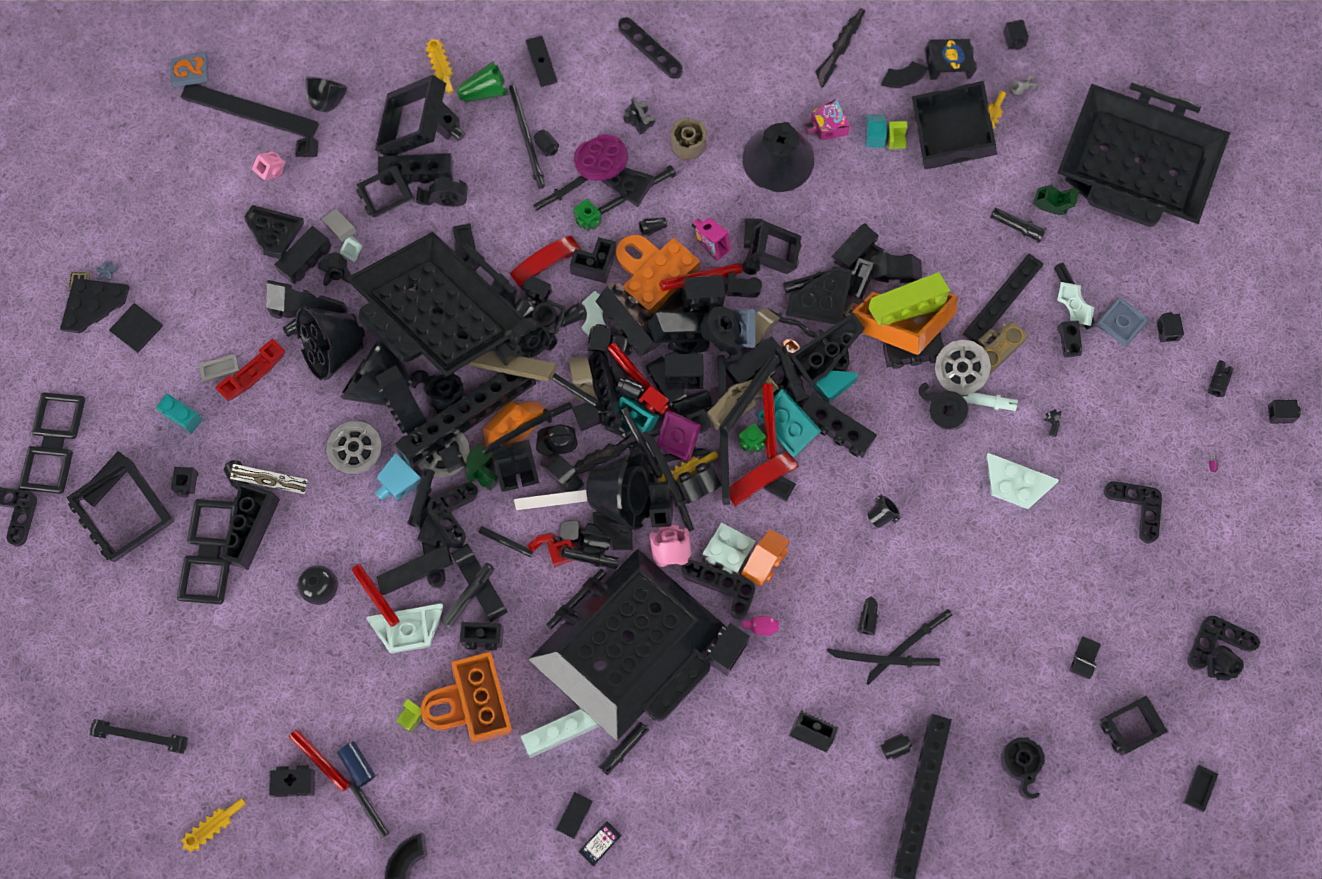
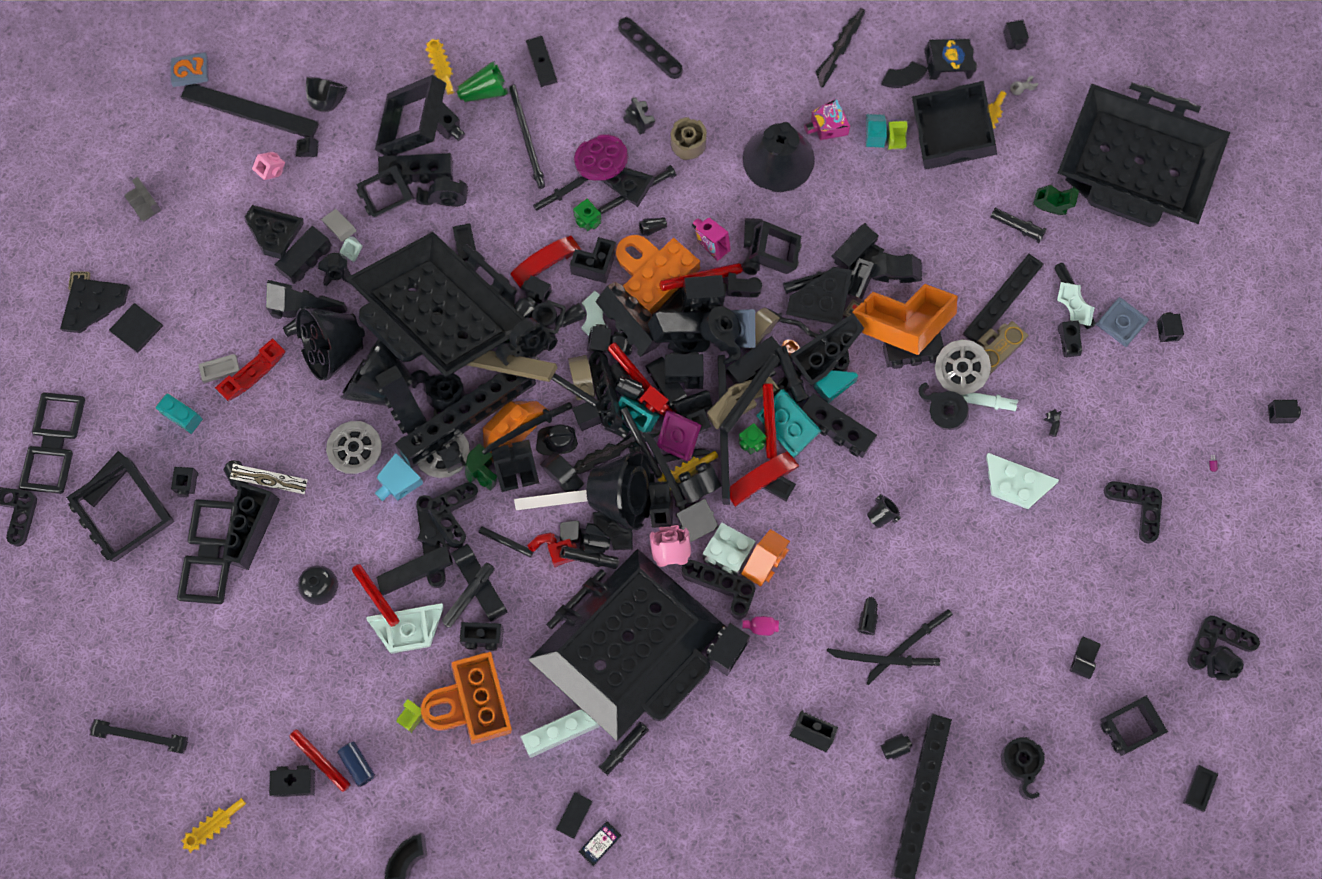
(106, 270): sand blue plant -> none
(142, 201): none -> flat silver panel
(369, 810): black bar -> none
(423, 490): black pin -> none
(546, 142): black brick -> none
(697, 519): none -> piece
(910, 300): lime wedge -> none
(1220, 380): black hinge -> none

